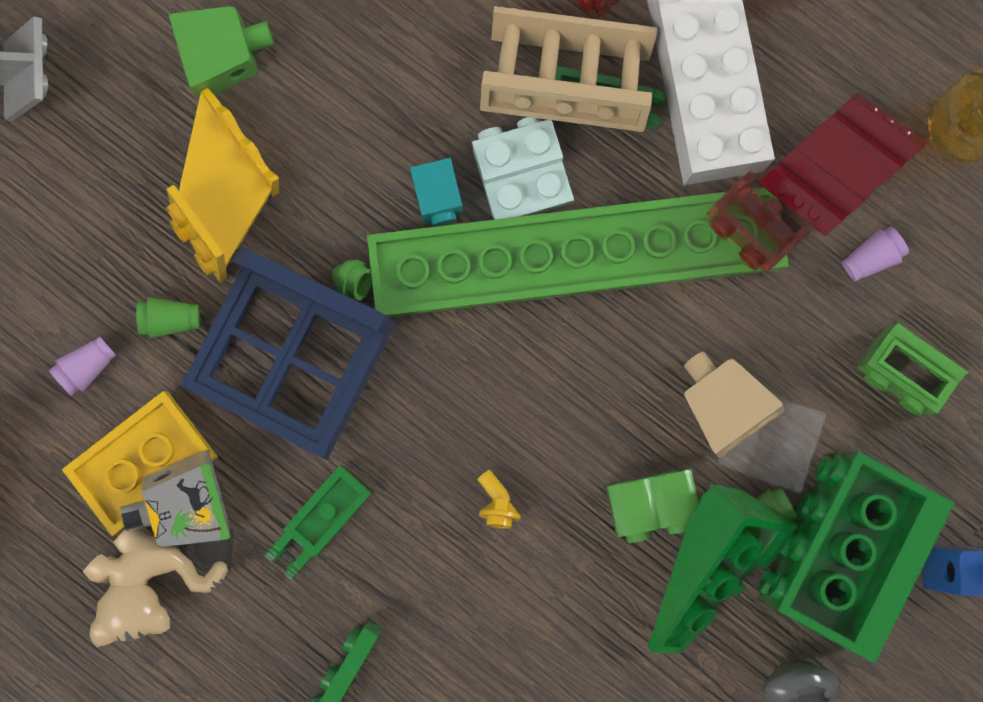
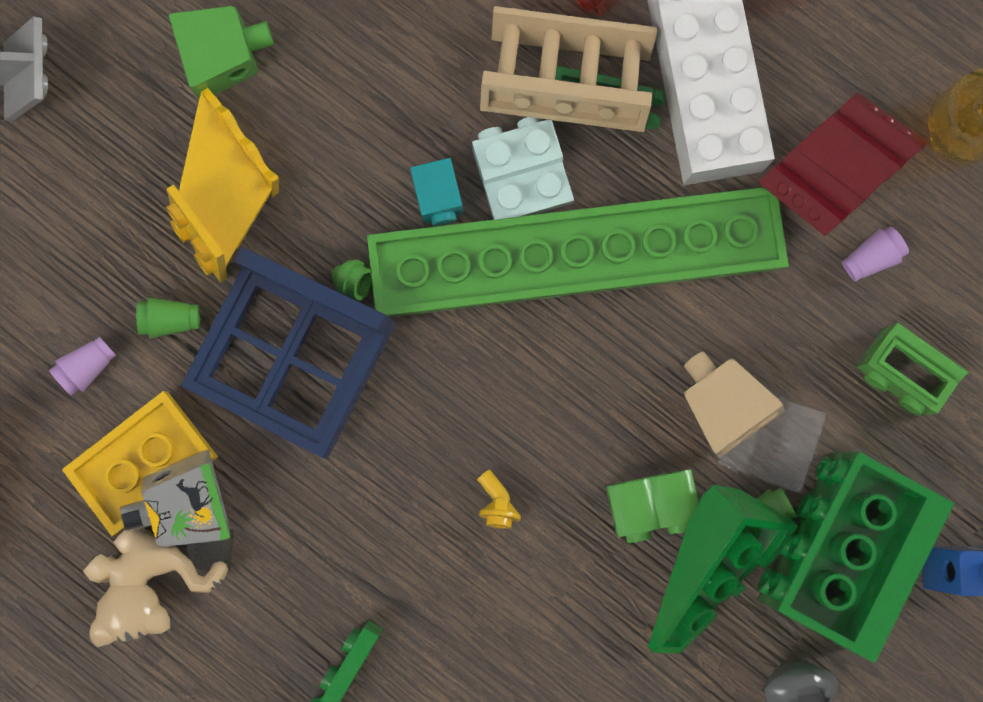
(321, 518): green hinge -> none
(765, 215): clear red window -> none

